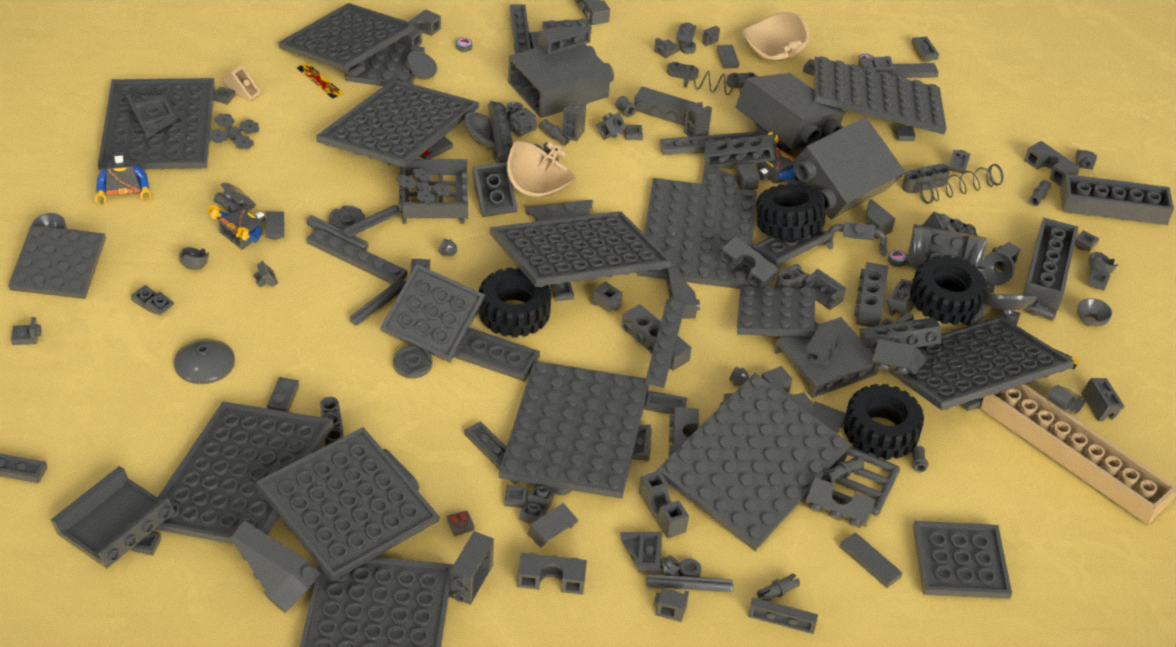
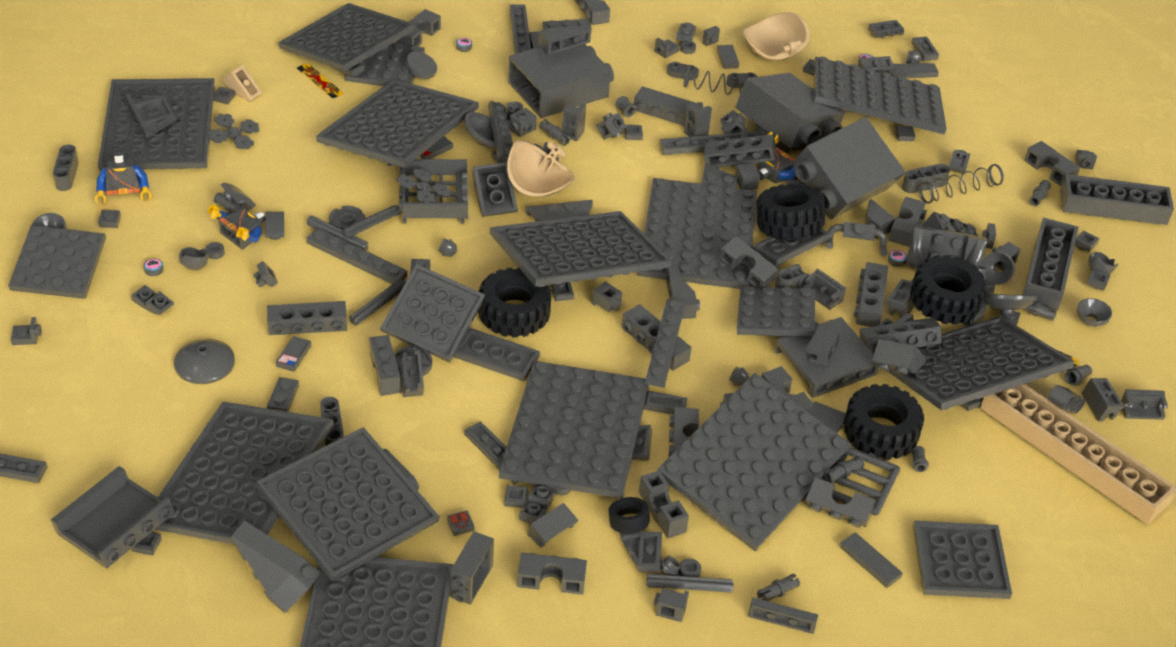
(65, 167): none -> dark grey beam
(109, 219): none -> dark grey plate
(153, 267): none -> tile
(215, 250): none -> dark grey tile
(293, 353): none -> dark grey tile
(306, 318): none -> dark grey brick
(385, 364): none -> dark grey arch
(412, 374): none -> dark grey hinge
(630, 524): none -> black tyre
(733, 123): none -> dark grey brick
(886, 28): none -> dark grey plate
(911, 213): none -> dark grey arch
(913, 57): none -> dark grey plate
(990, 234): none -> dark grey plate
(1078, 374): none -> dark grey cone
(1144, 404): none -> dark grey hinge

